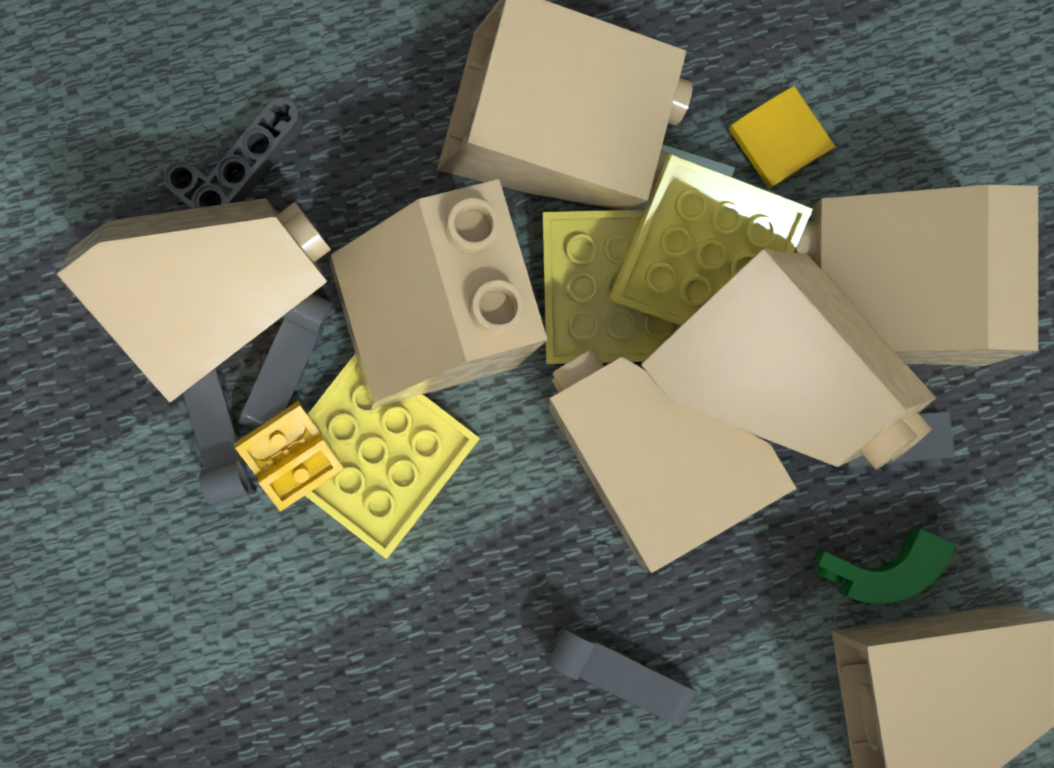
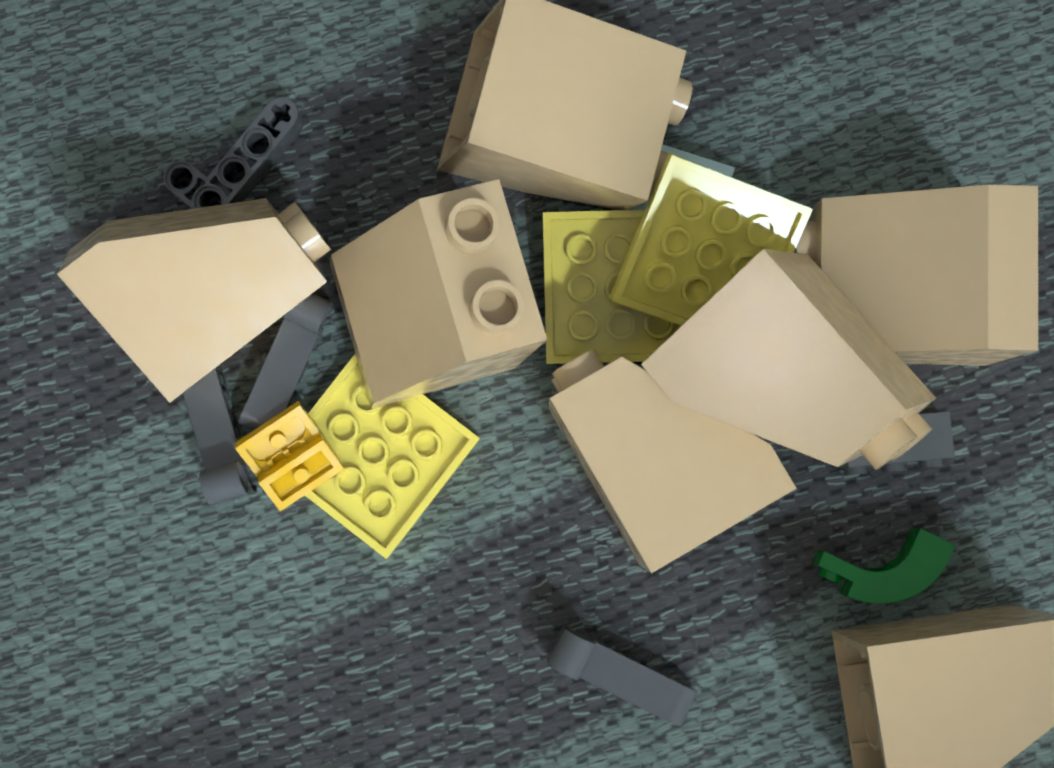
(781, 137): yellow slope -> none

